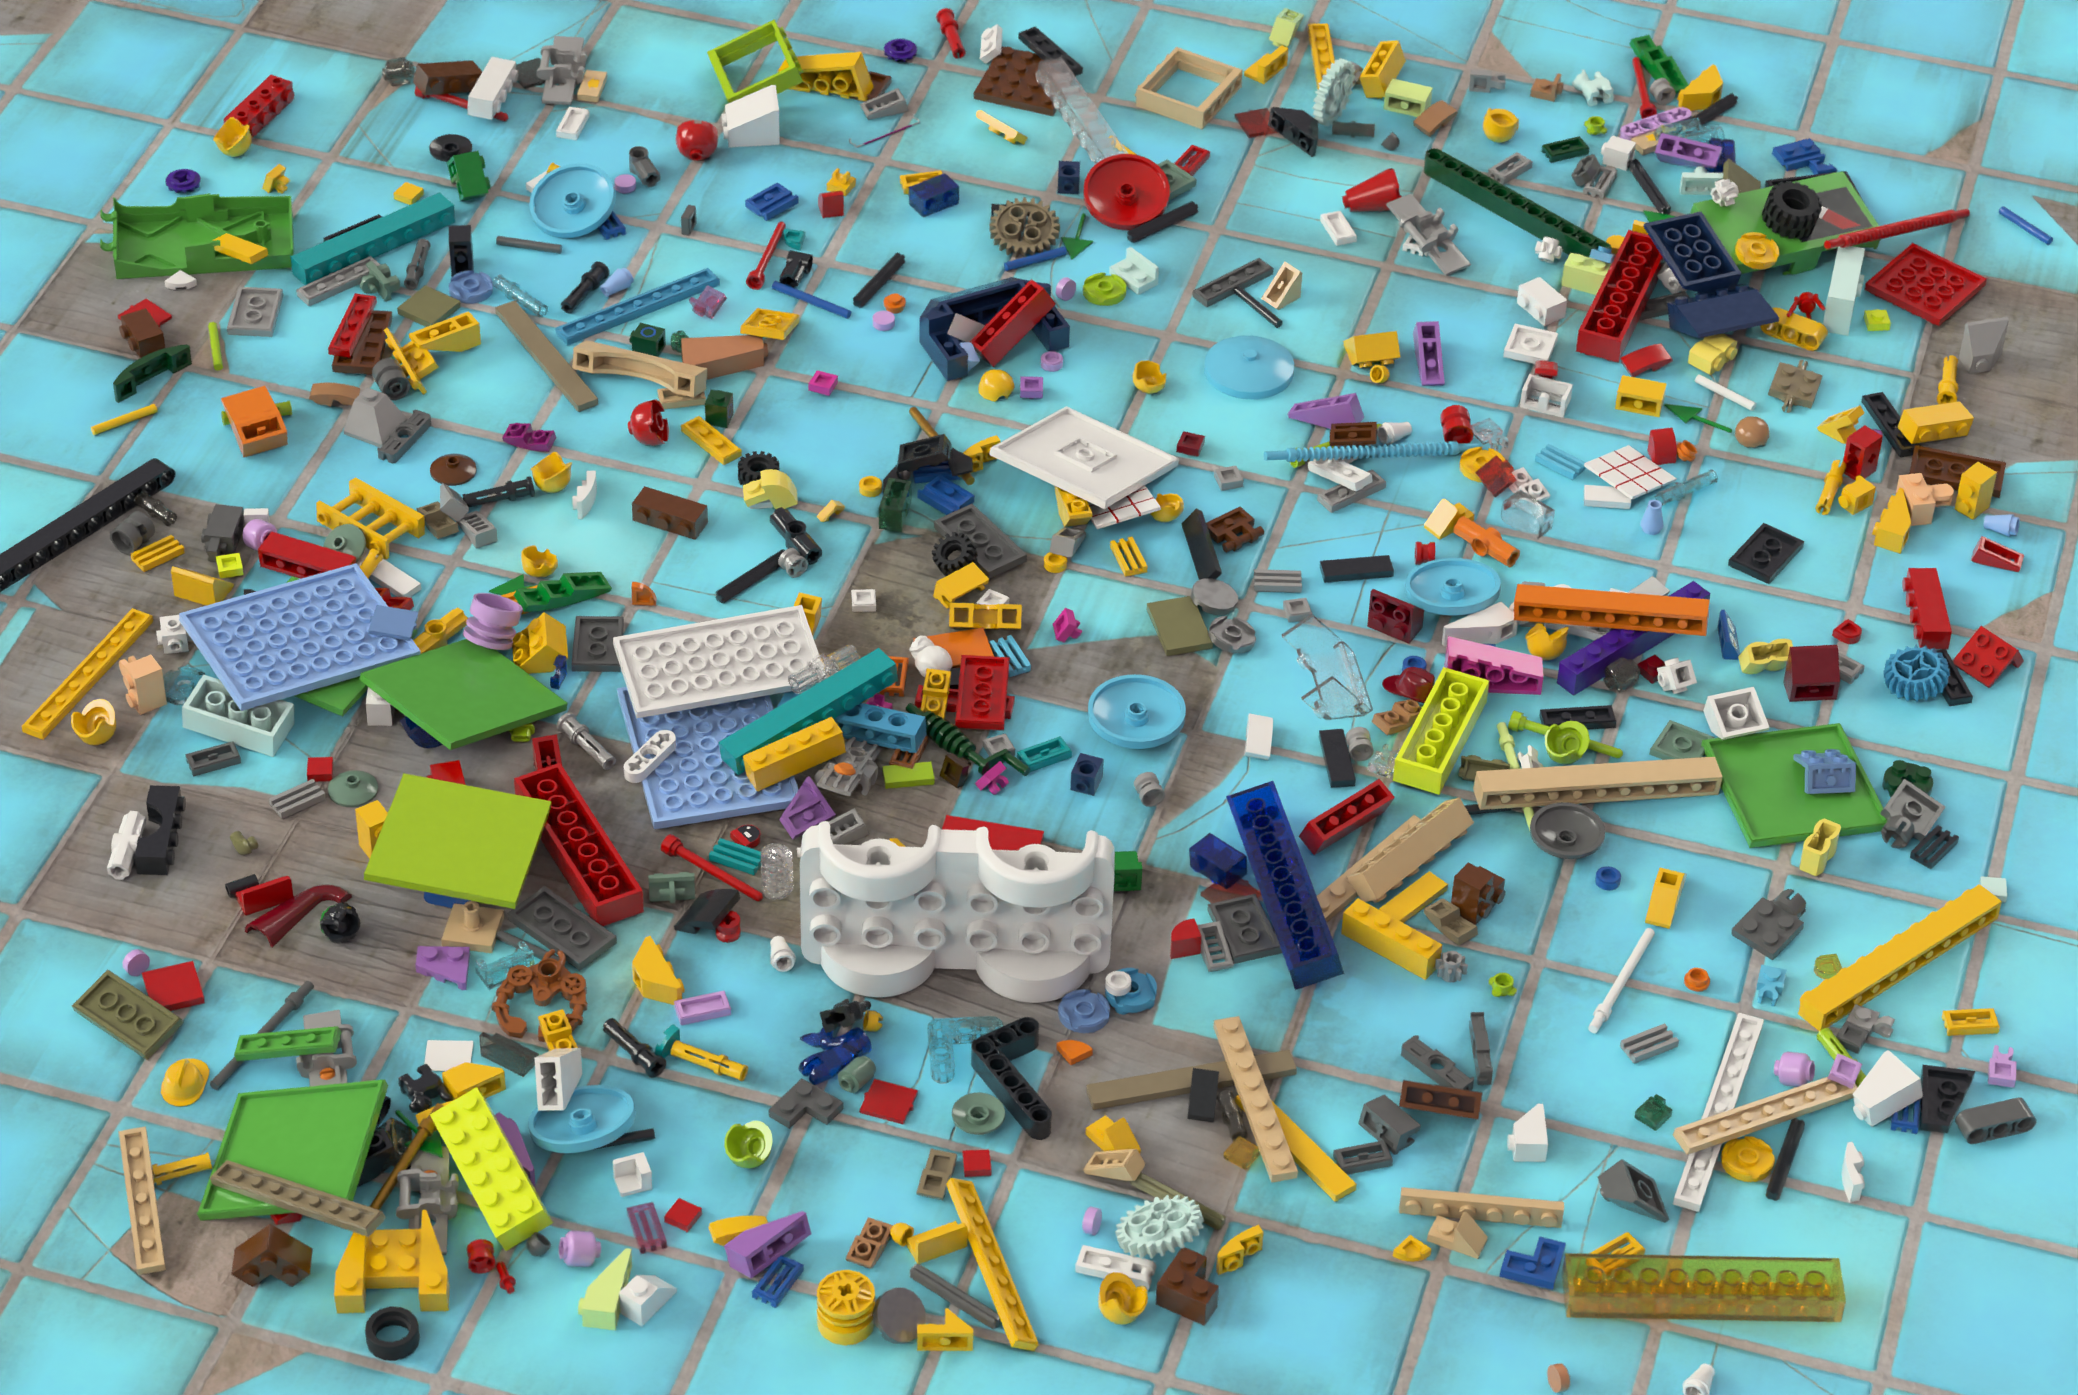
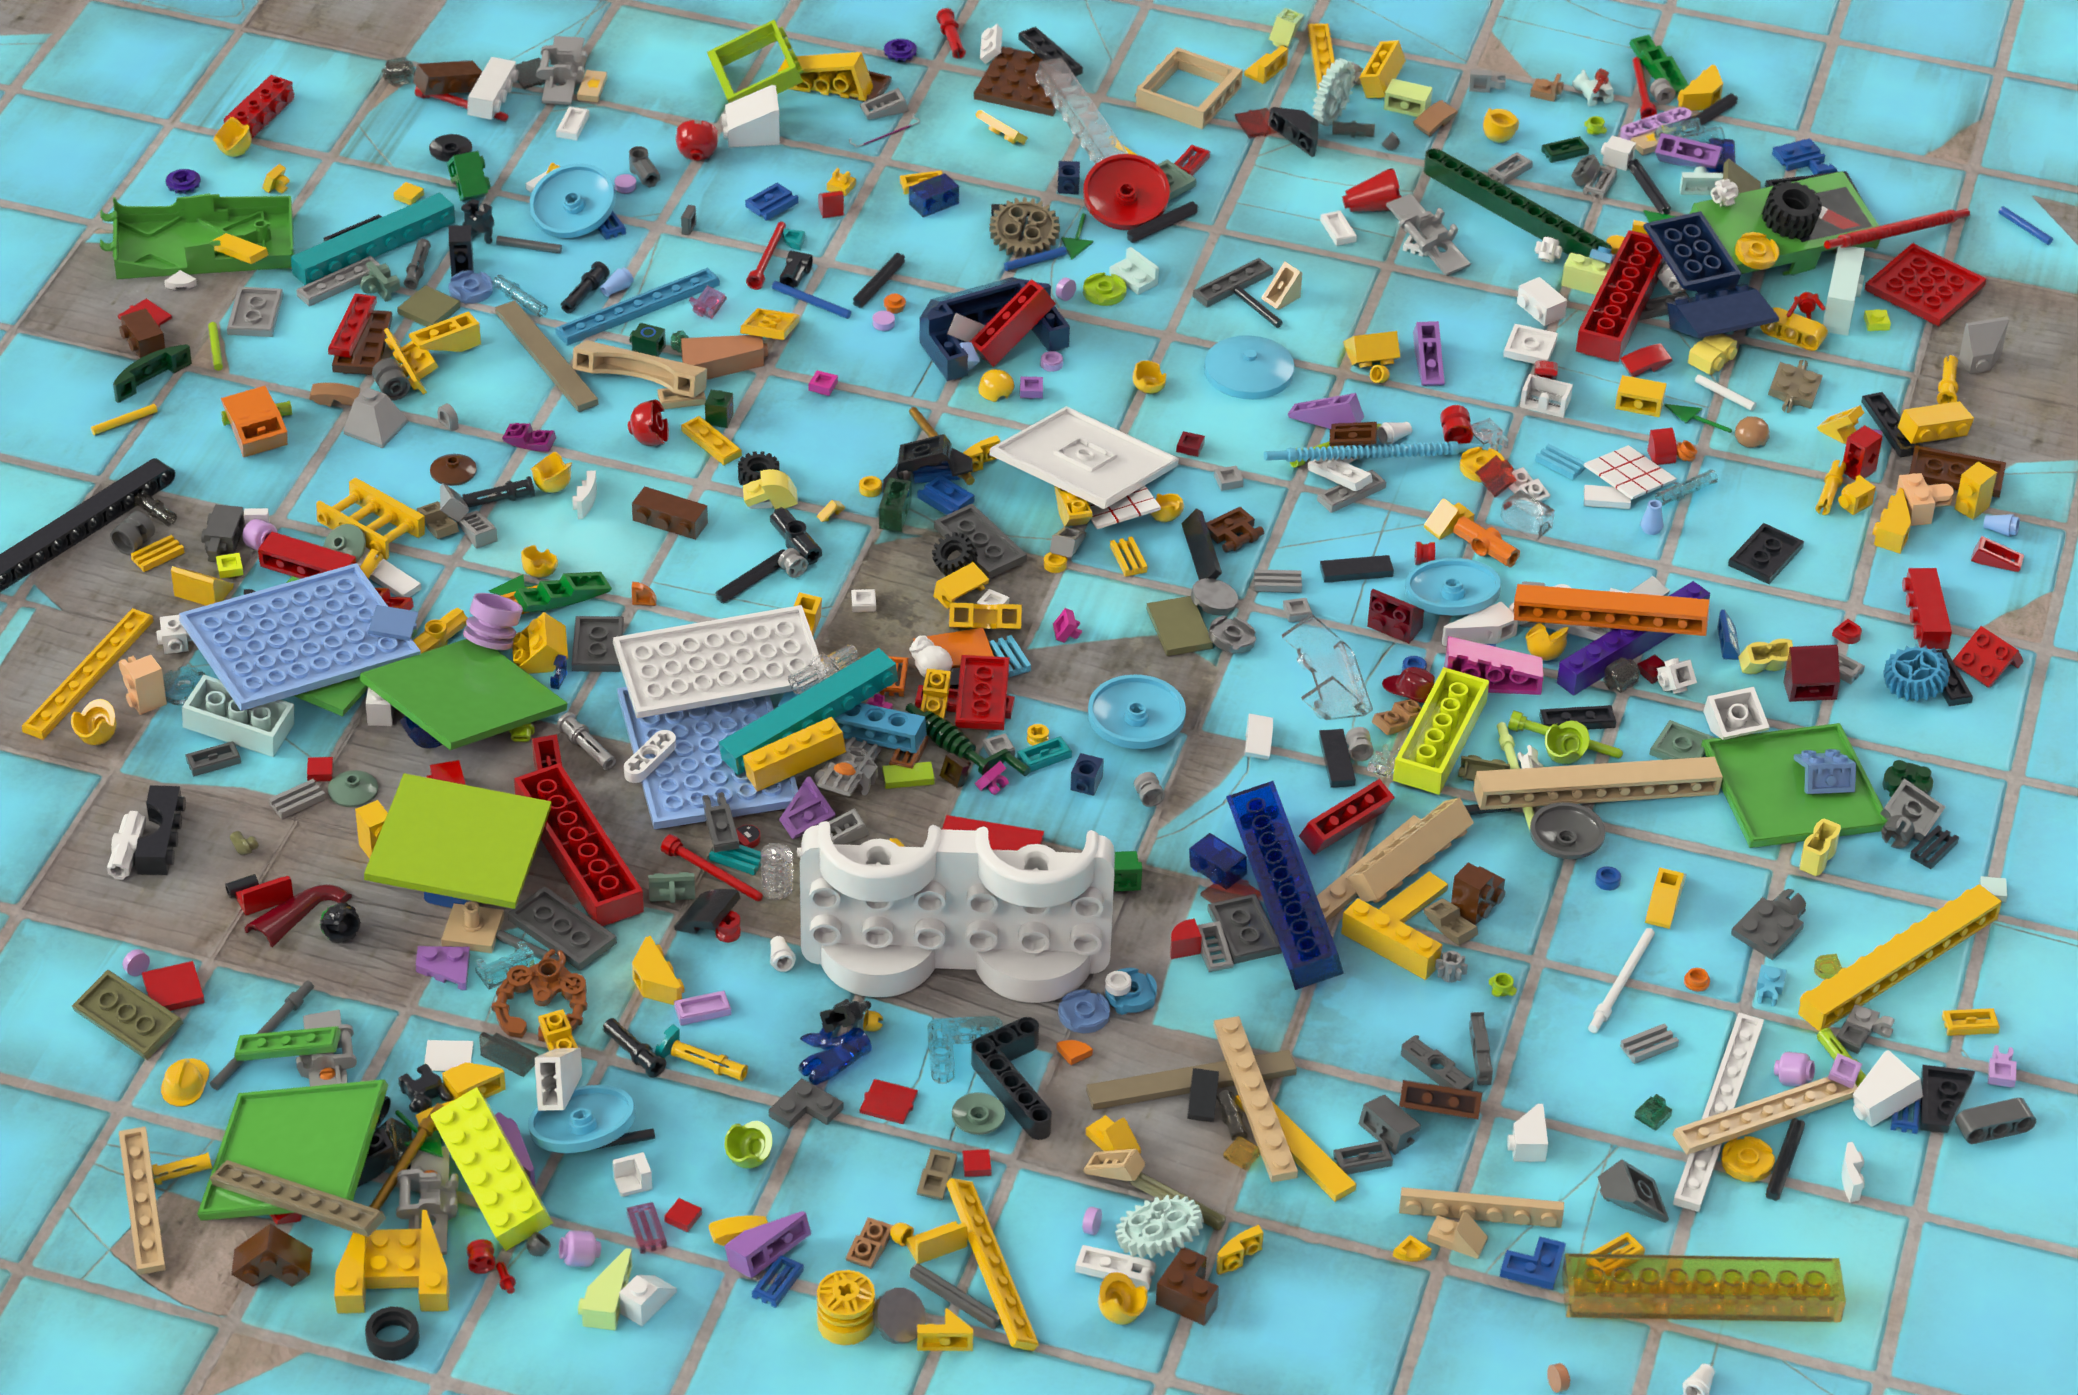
(397, 446): dark grey piece -> none
(448, 417): none -> light grey tile
(480, 221): none -> black animal
(720, 824): none -> dark grey hinge
(856, 1074): sand green brick -> none
(1037, 734): none -> yellow bush
(1601, 76): none -> clear red hand

